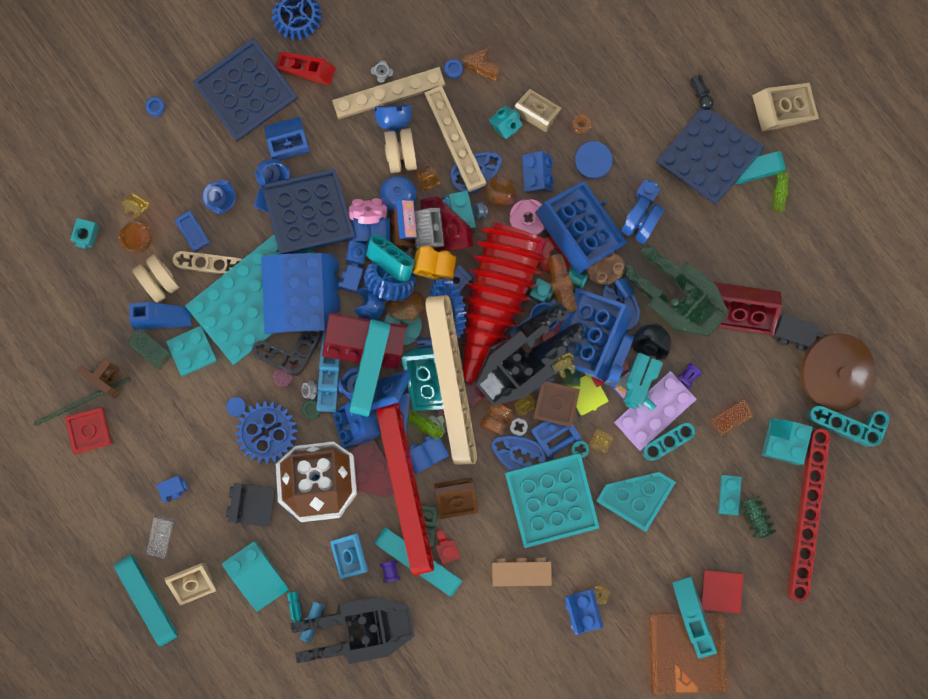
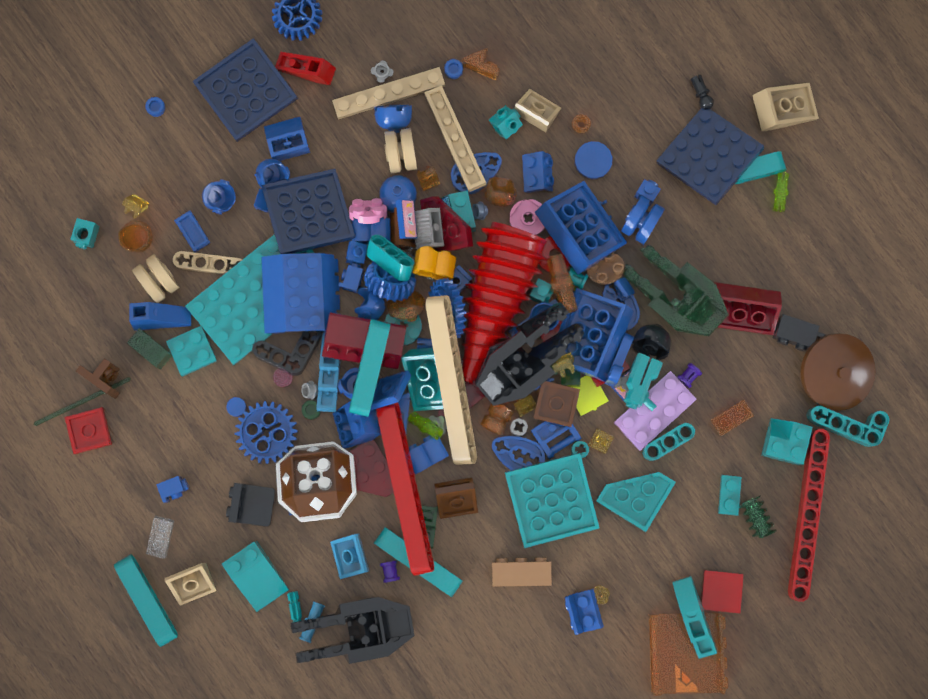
(446, 549): red plate -> none

